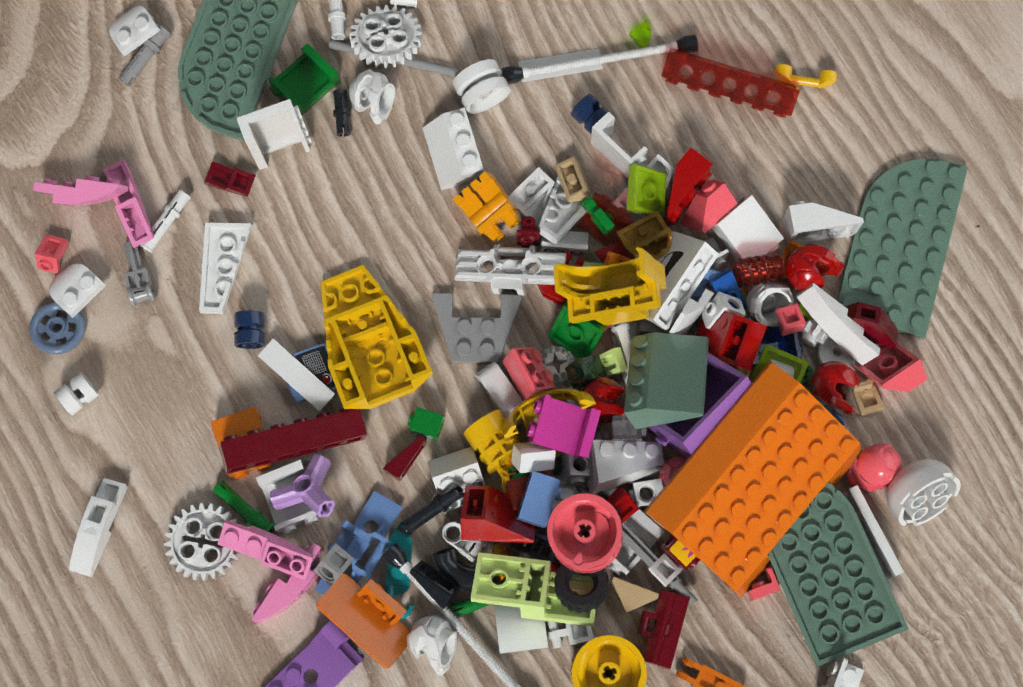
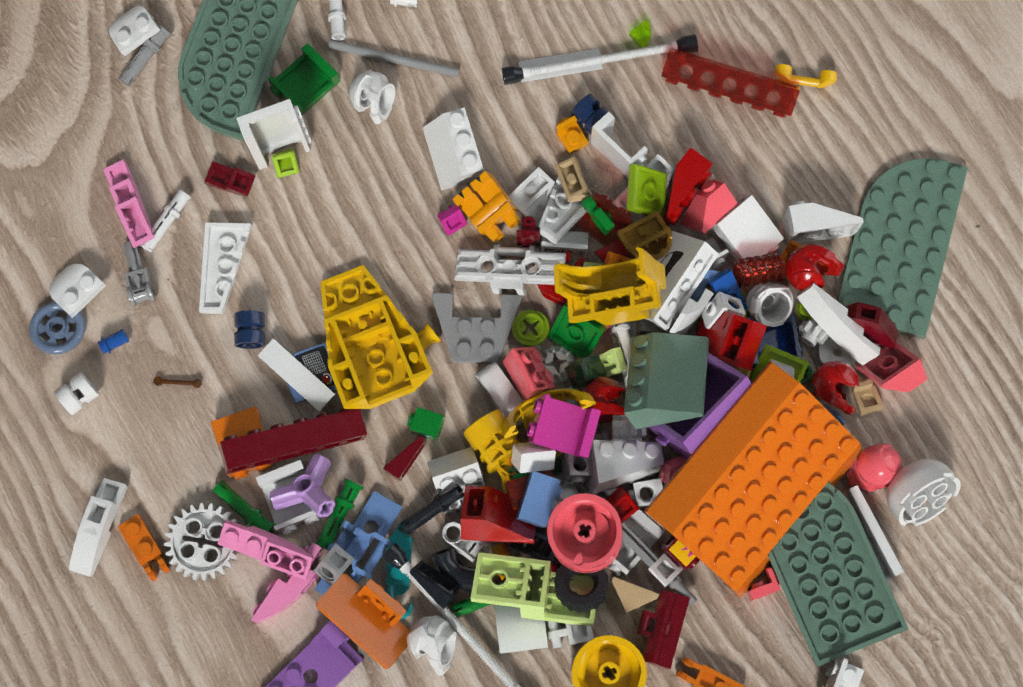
(50, 253): coral bracket -> none
(83, 192): bright pink slope -> none
(113, 341): none -> blue pin
(143, 545): none -> orange hinge
(158, 381): none -> reddish brown hinge
(285, 163): none -> lime slope
(324, 539): none -> green pin
(341, 113): black pin -> none
(385, 36): white gear -> none
(427, 336): none -> yellow bush
(451, 219): none -> dark pink tile
(481, 86): white wheel -> none
(530, 317): none -> lime gear
(570, 135): none -> light orange bracket
(790, 319): coral slope -> none

